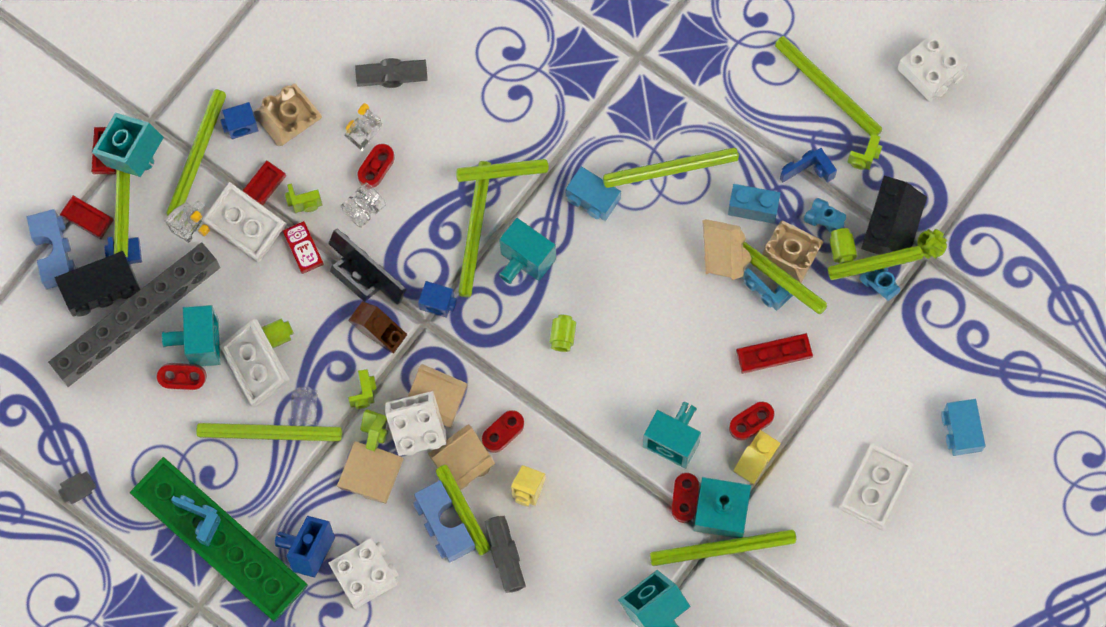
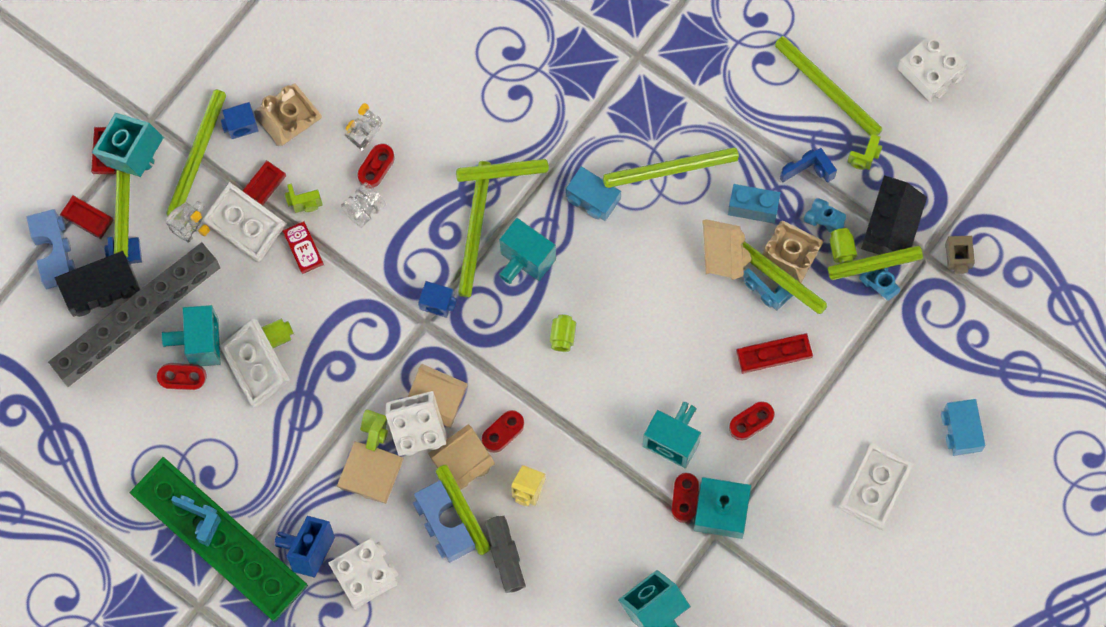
(76, 487): dark grey brick -> none
(269, 432): lime axle -> none
(304, 406): clear bracket -> none
(361, 272): black bracket -> none
(367, 385): lime bracket -> none
(377, 326): reddish brown slope -> none
(391, 73): dark grey piece -> none
(723, 547): lime axle -> none
(756, 457): light yellow slope -> none
(932, 243): lime gear -> none
(960, 246): none -> dark tan brick

